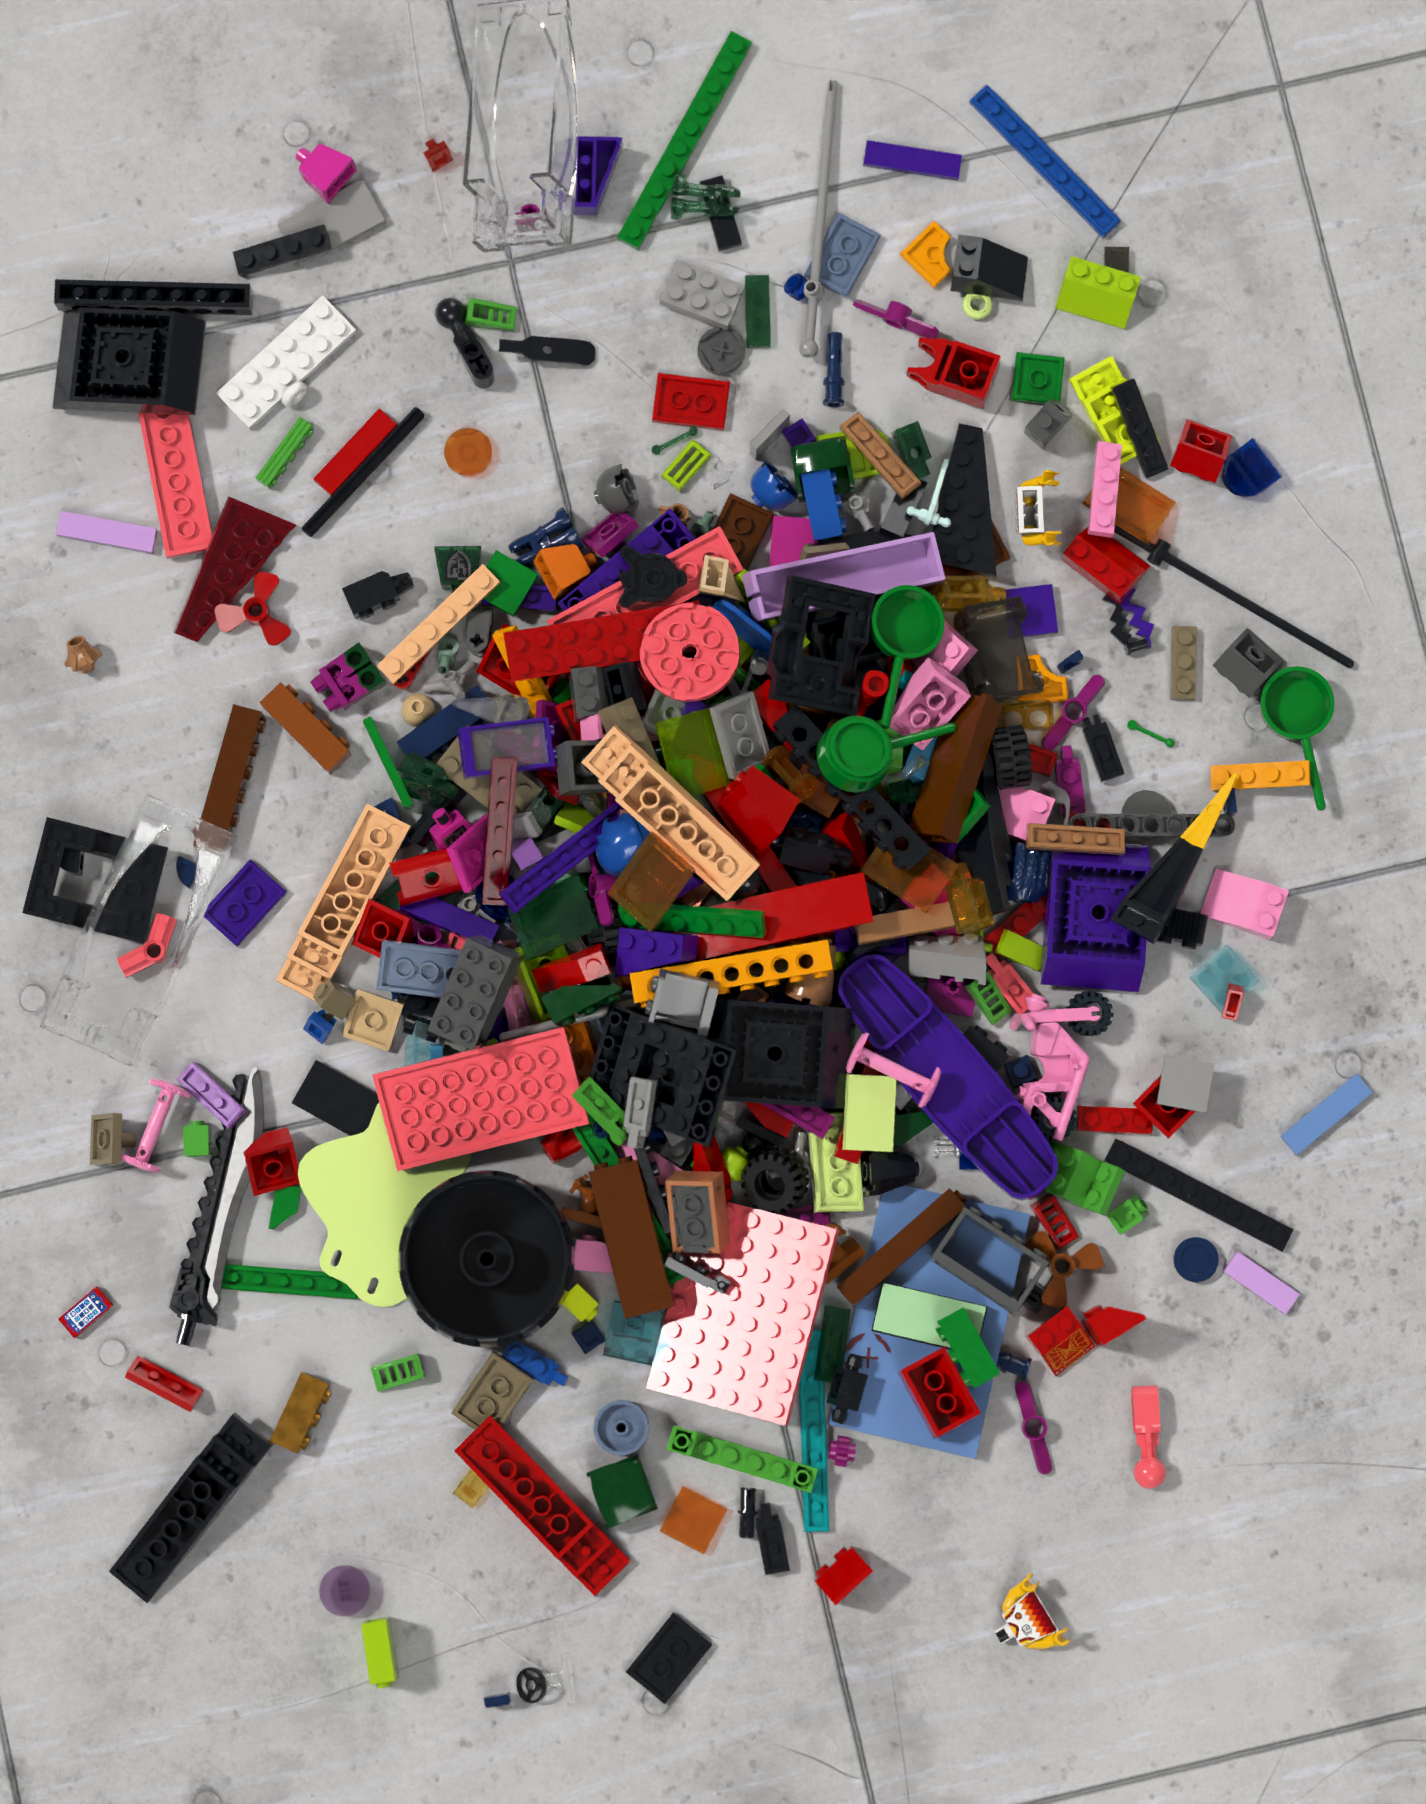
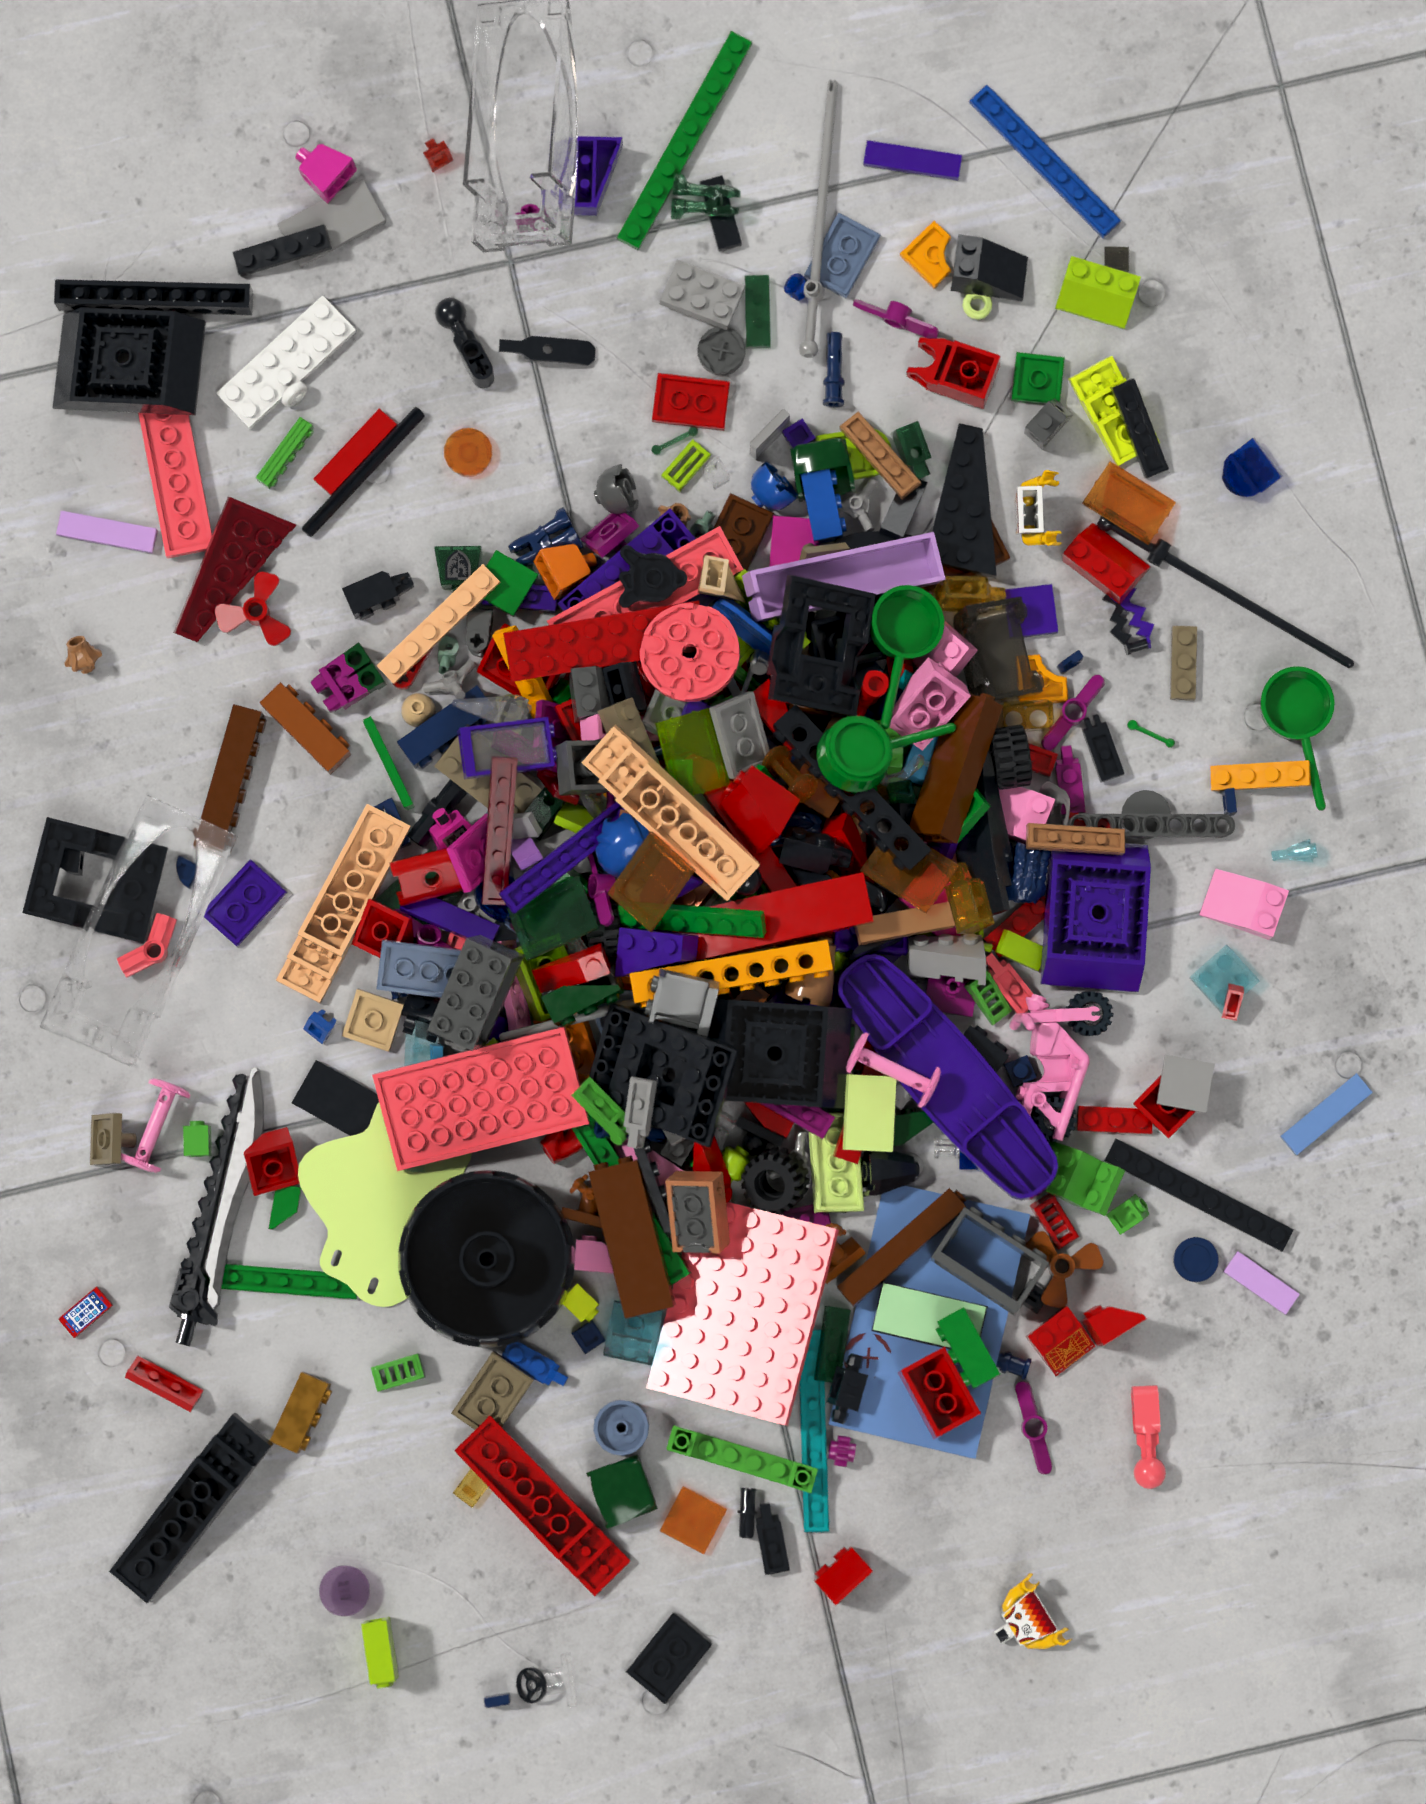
(211, 1095): medium lavender tile -> none
(334, 998): dark tan brick -> none
(425, 780): clear green torso -> none
(491, 307): bright green slope -> none
(696, 1272): hinge -> none
(929, 515): light aqua piece -> none
(1104, 489): bright pink plate -> none
(1155, 897): black plate -> none
(1185, 928): black brick -> none
(1201, 451): red slope -> none
(1247, 663): dark grey slope -> none
(1302, 851): none -> clear light blue cone

